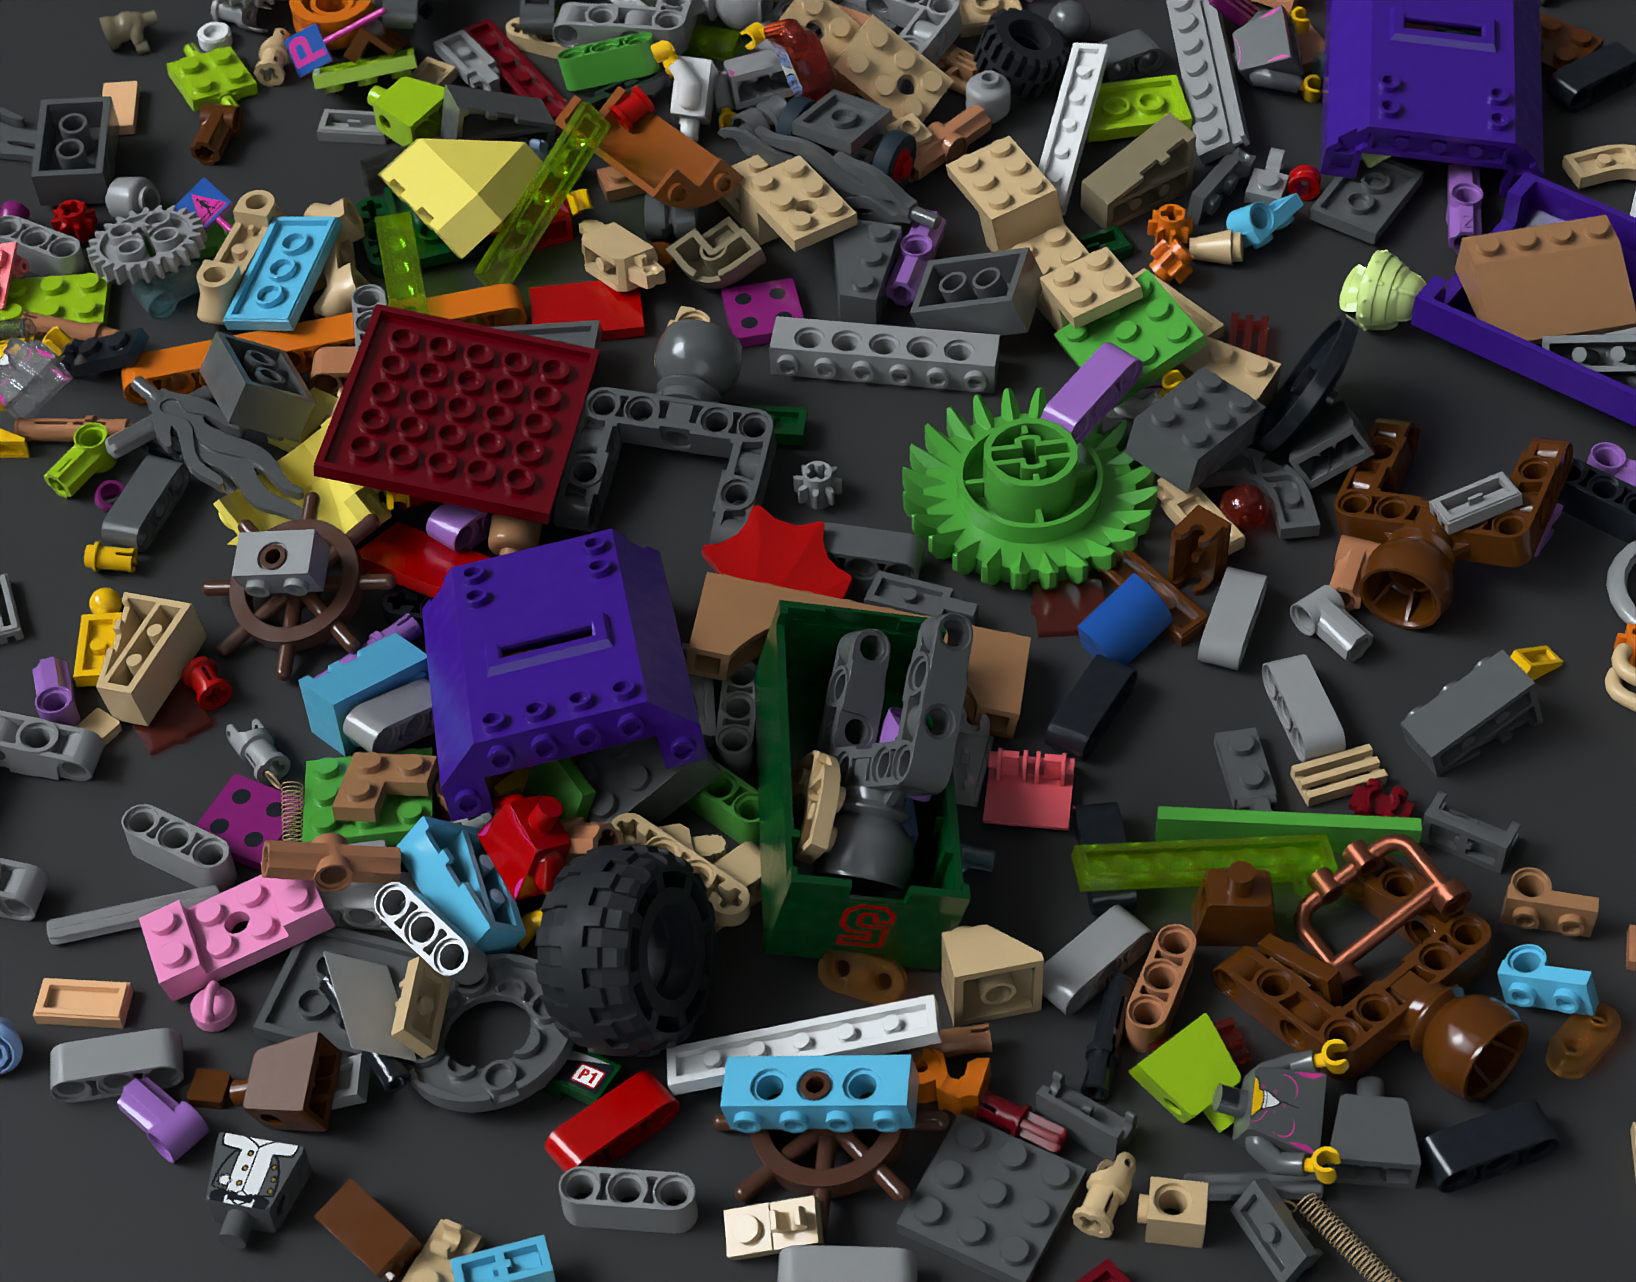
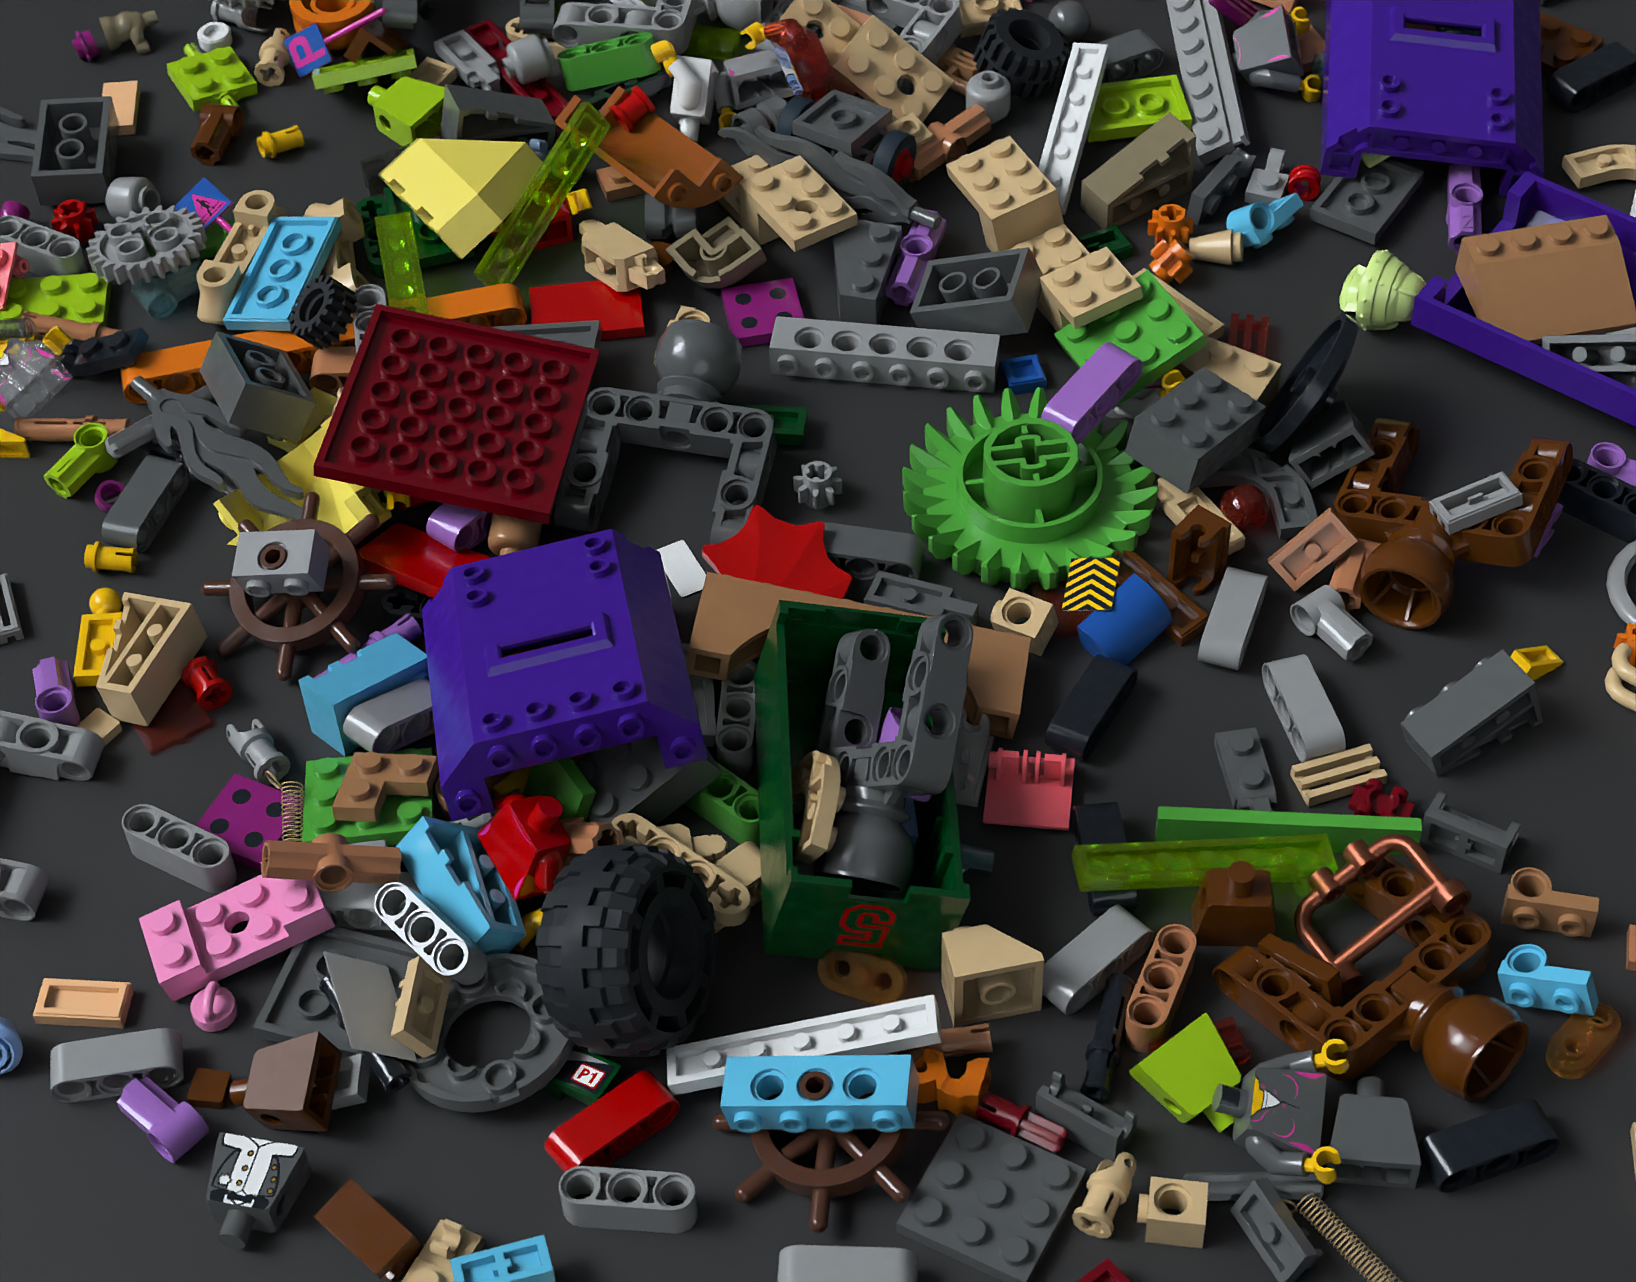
(85, 45): none -> magenta plate
(120, 916): light grey axle -> none
(280, 141): none -> yellow pin
(323, 312): none -> black tyre
(350, 127): light grey tile -> none
(529, 59): none -> light grey head
(682, 568): none -> white sticker
(772, 1226): plate -> none
(1023, 374): none -> blue tile
(1041, 617): none -> tan brick
(1091, 584): none -> sticker
(1312, 549): none -> nougat plate

